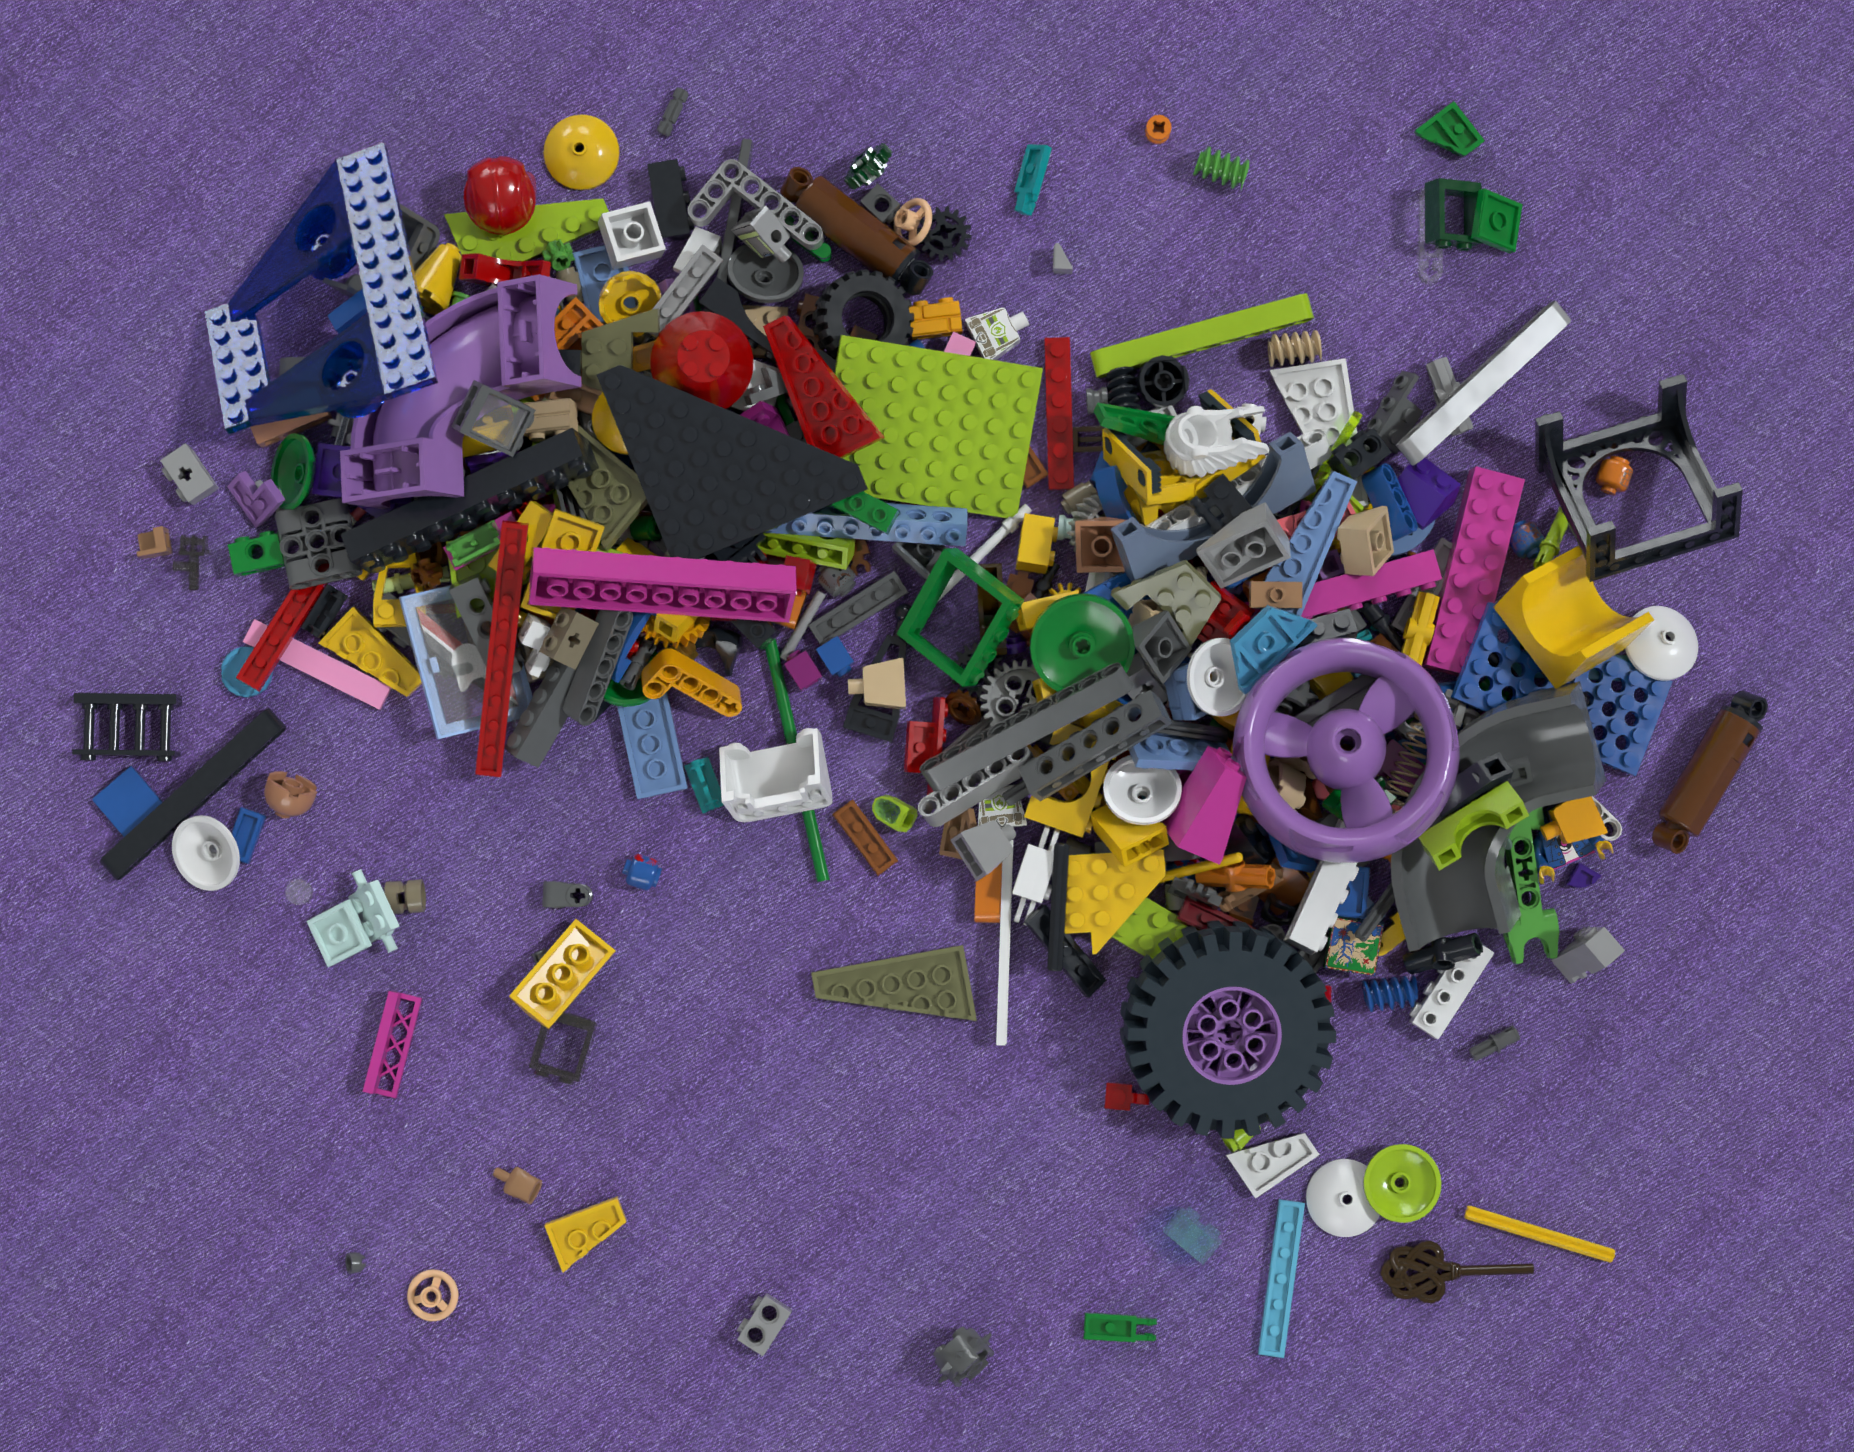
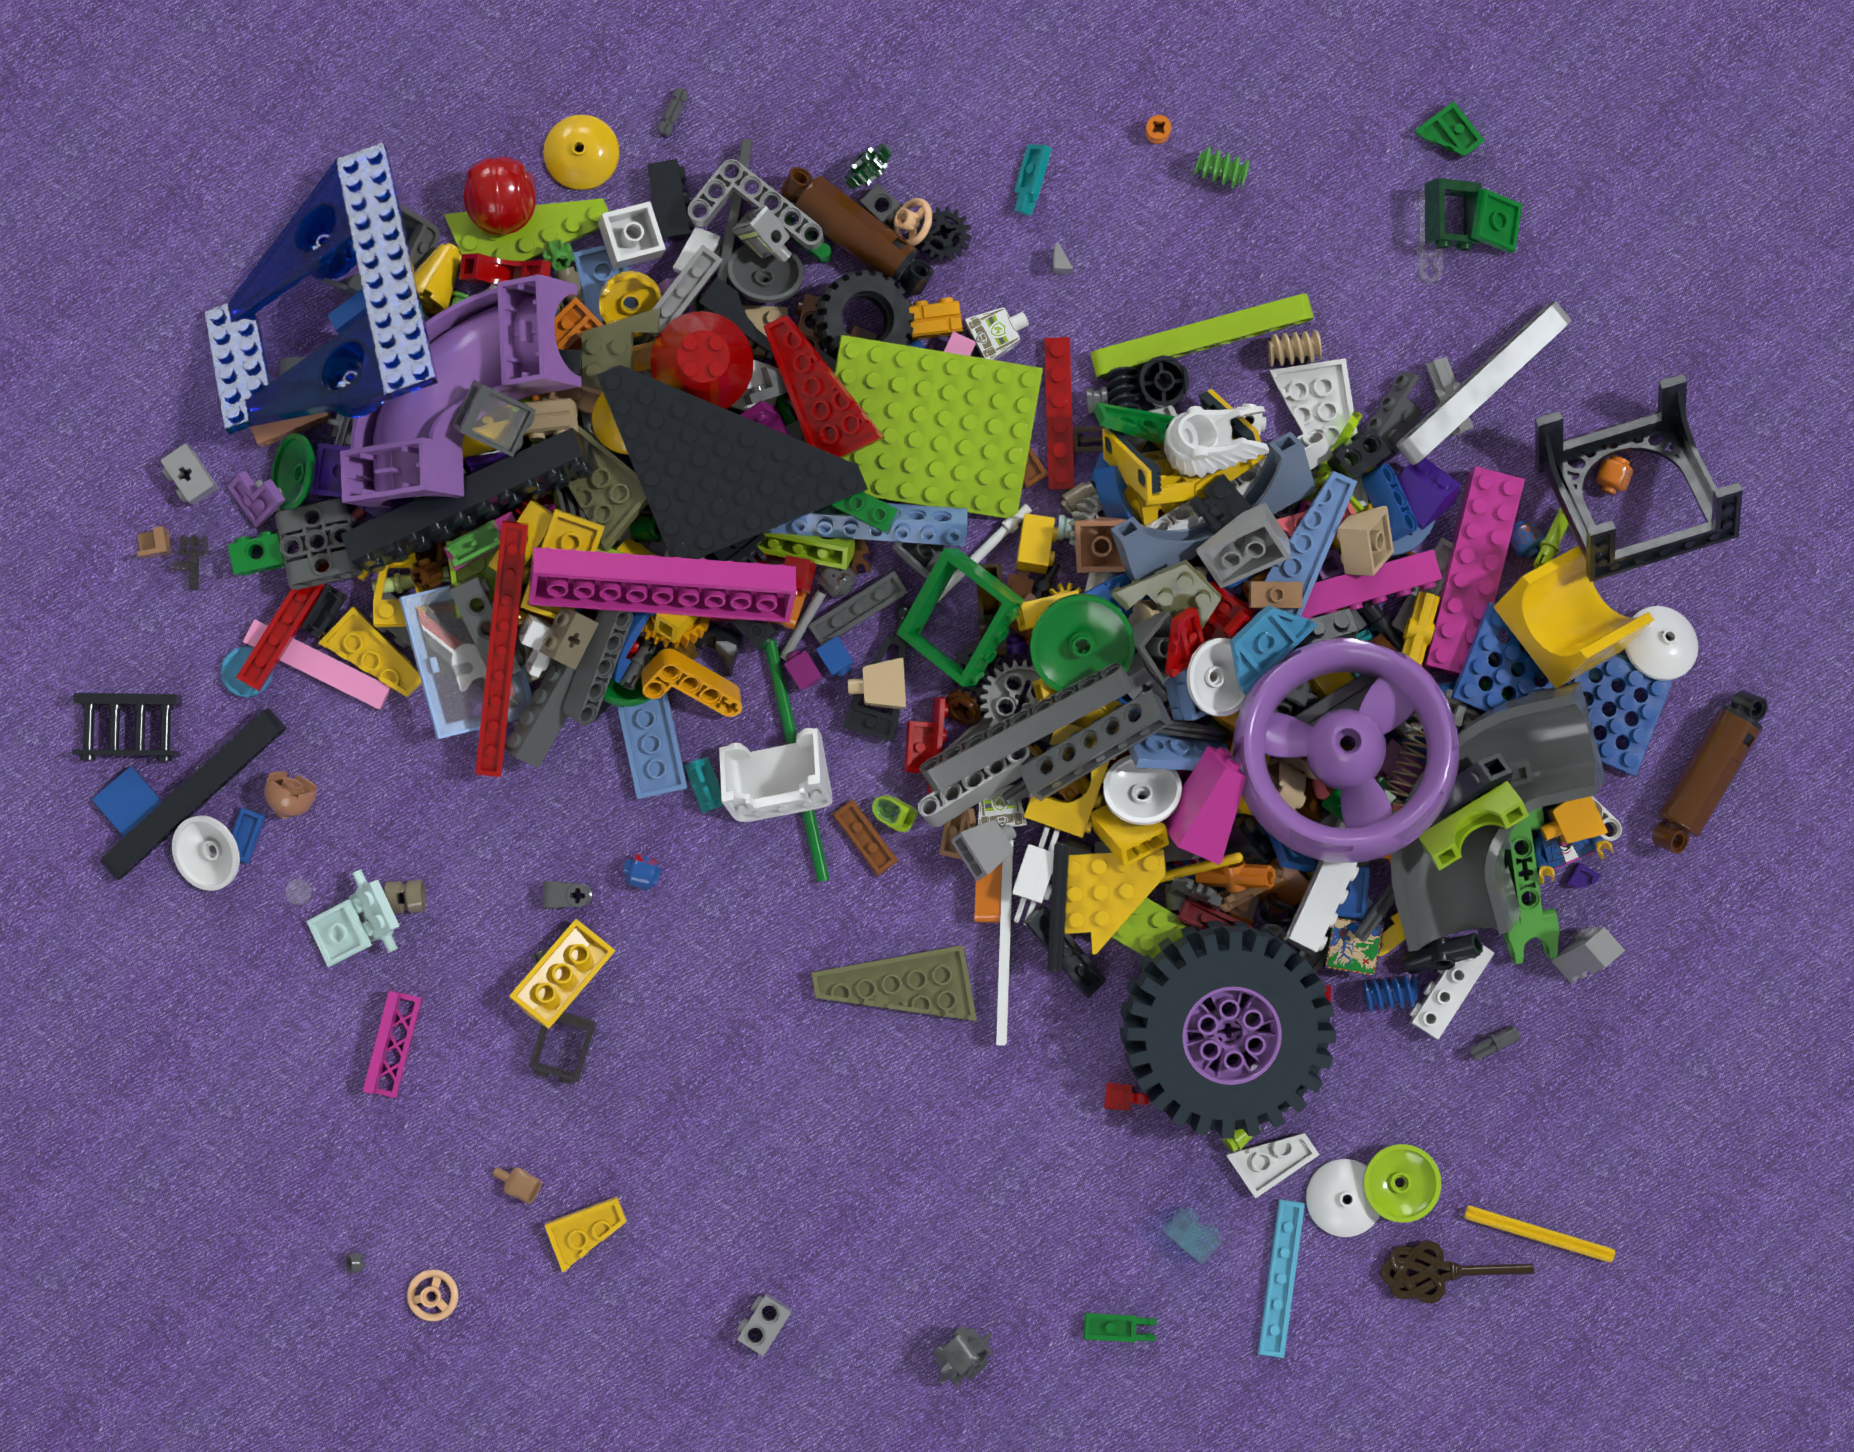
(1183, 641): none -> red wing

